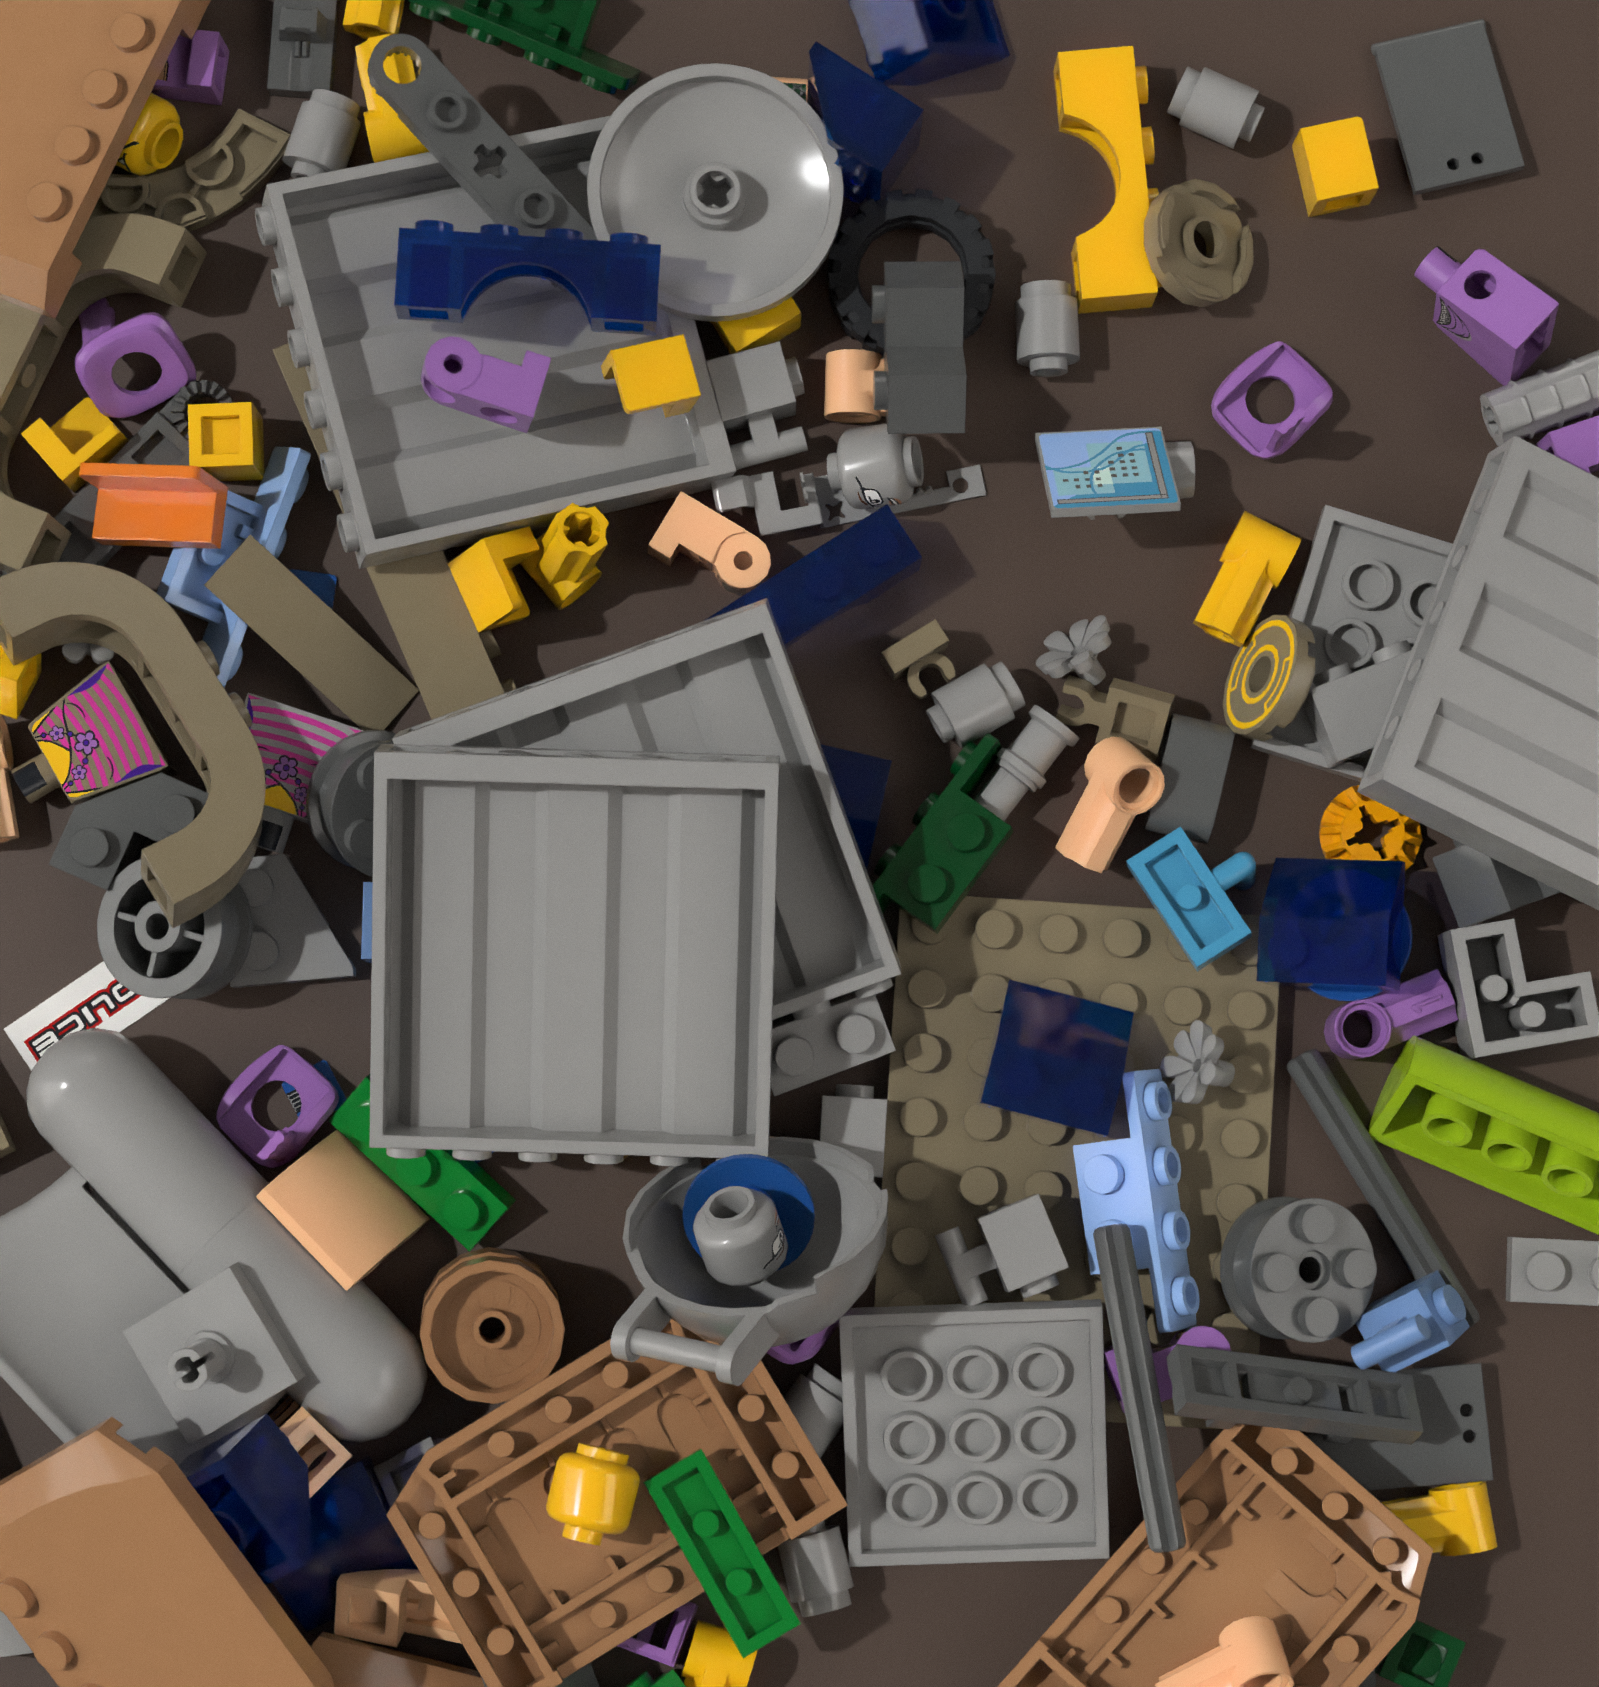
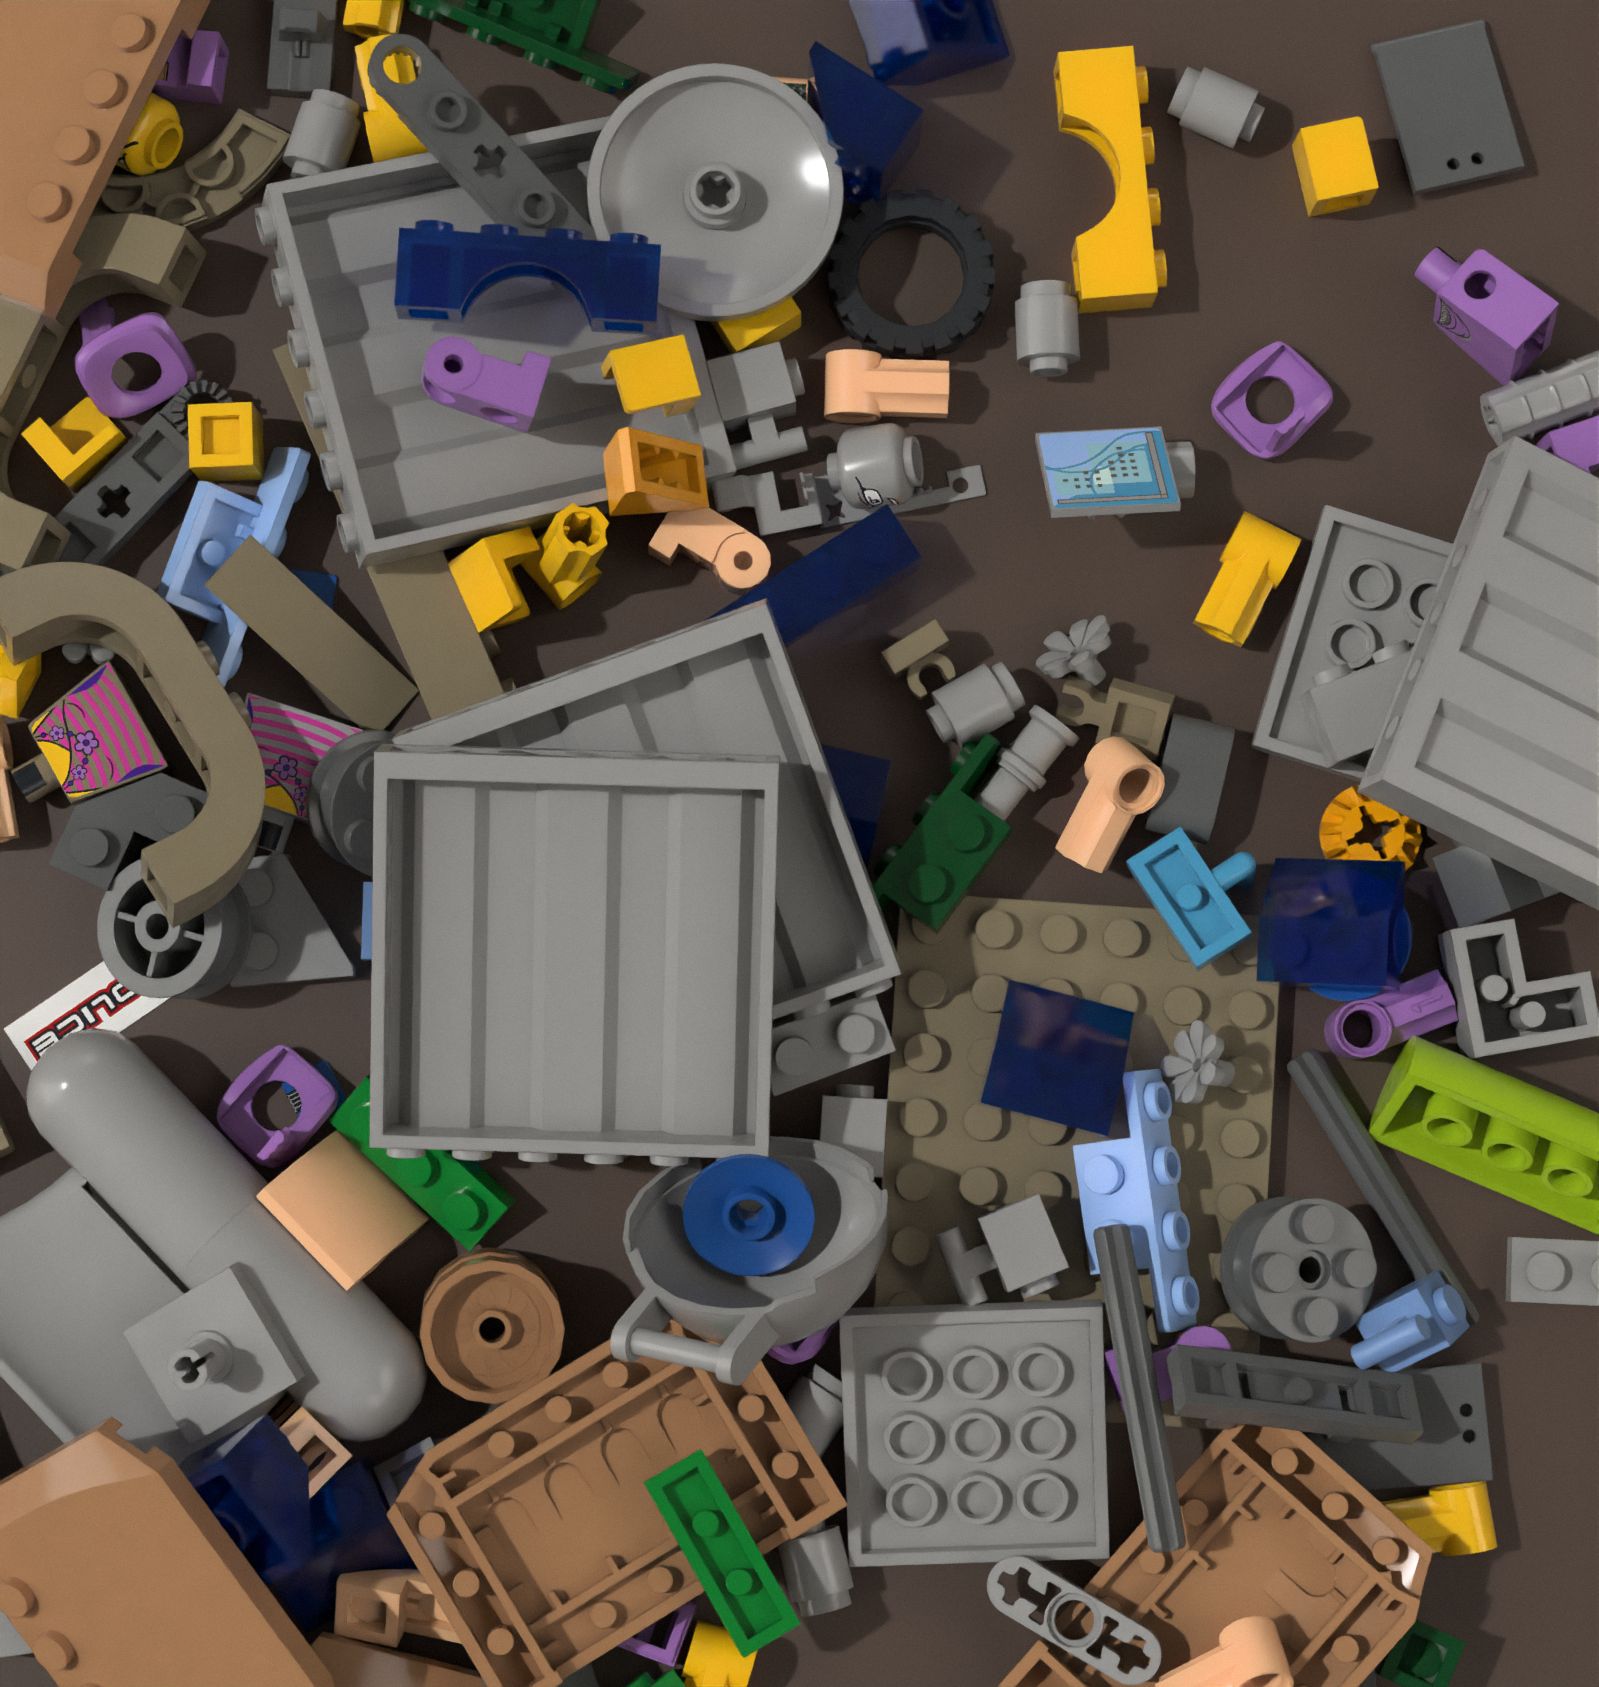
(156, 505): orange panel -> none
(592, 1493): yellow head -> none
(653, 474): none -> light orange slope
(740, 1236): light grey head -> none
(922, 347): dark grey brick -> none
(1125, 1631): none -> light grey beam
(1172, 249): dark tan tile -> none
(1269, 678): dark tan tile -> none

